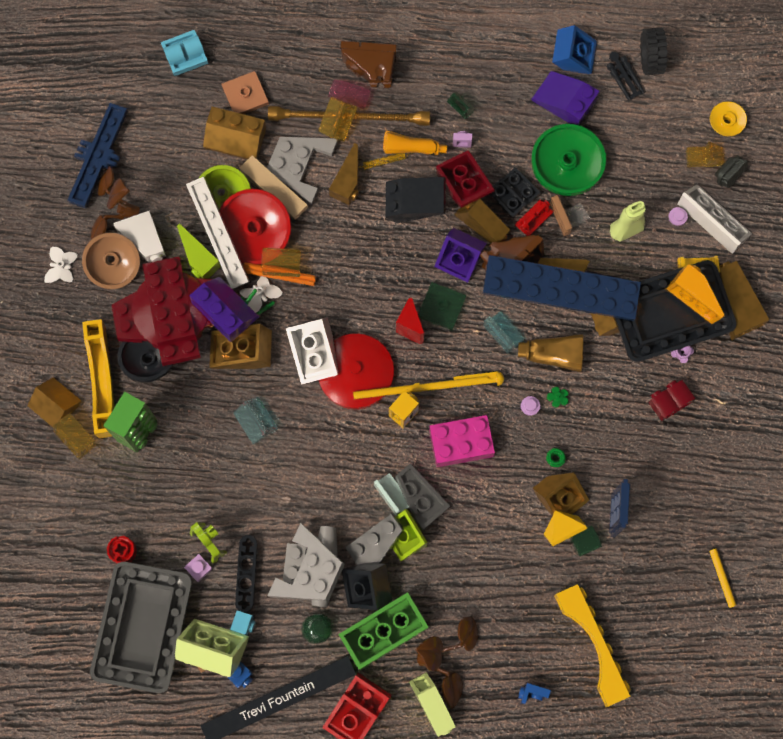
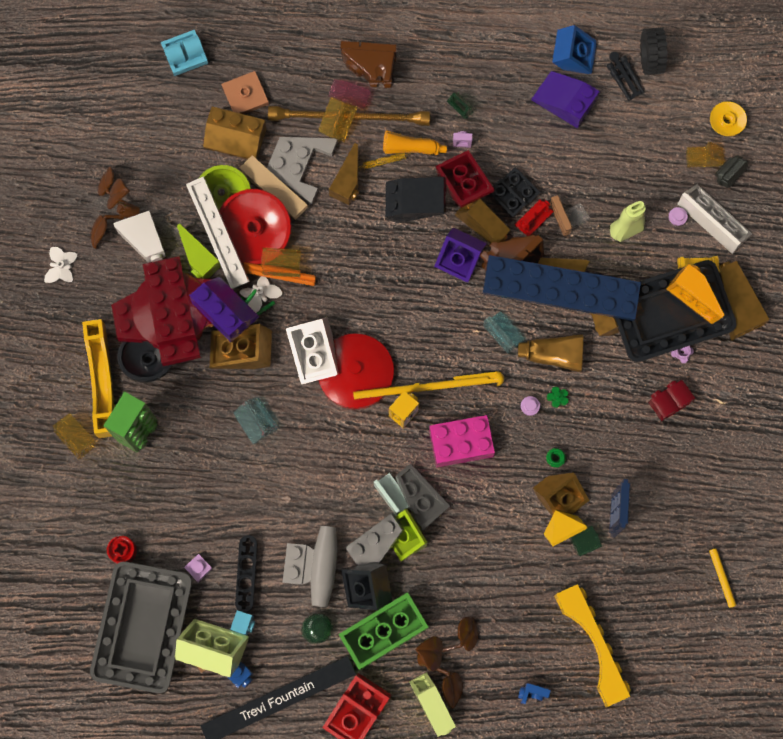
(53, 401): pearl gold slope -> none
(97, 155): dark blue hinge -> none
(106, 273): medium nougat dish -> none
(206, 537): lime piece -> none
(316, 574): light grey wing -> none
(409, 324): red slope -> none
(441, 306): clear green plate -> none
(568, 159): green dish -> none

